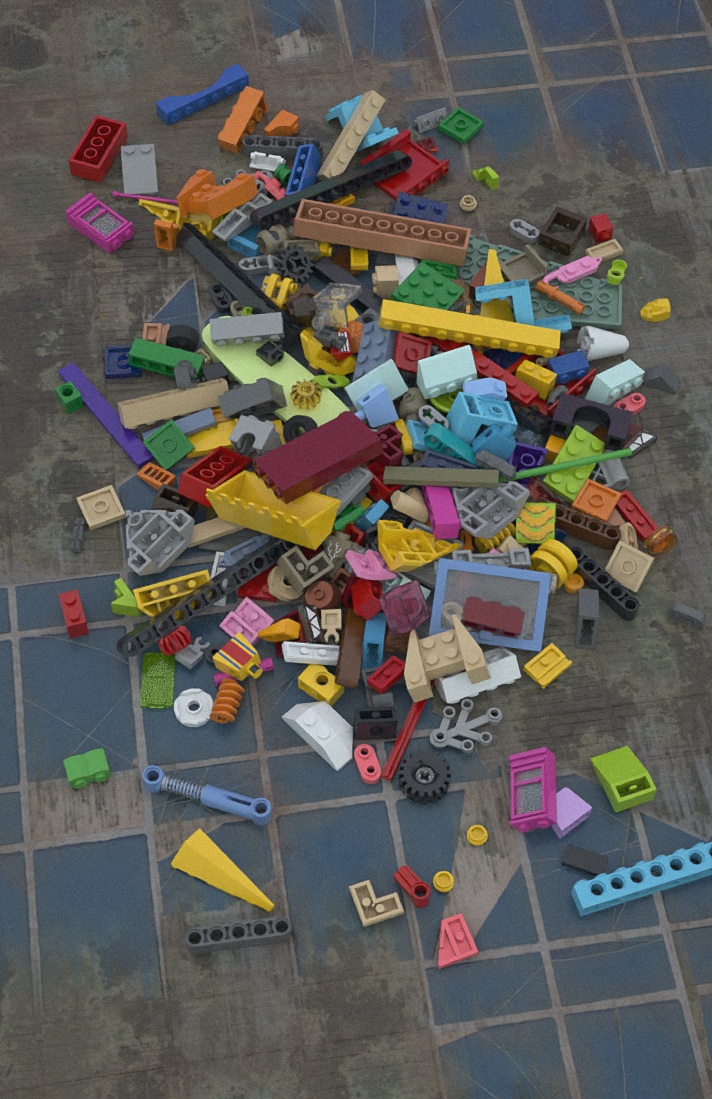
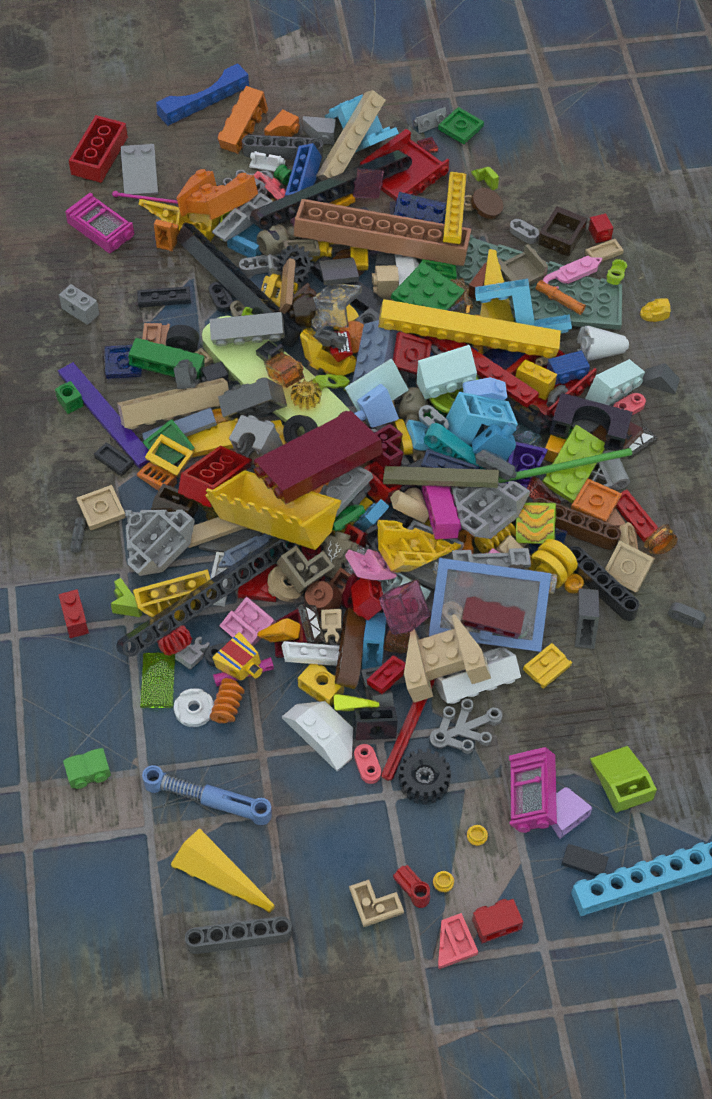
(79, 304): none -> light grey brick
(113, 459): none -> black tile
(151, 457): none -> yellow tile
(164, 297): none -> black tile
(284, 369): none -> clear orange brick
(287, 285): none -> medium nougat tile
(320, 128): none -> light grey slope
(338, 271): none -> dark grey slope
(348, 703): none -> neon yellow slope
(368, 183): none -> clear pink piece
(454, 208): none -> yellow tile
(487, 203): none -> reddish brown tile
(497, 920): none -> red brick

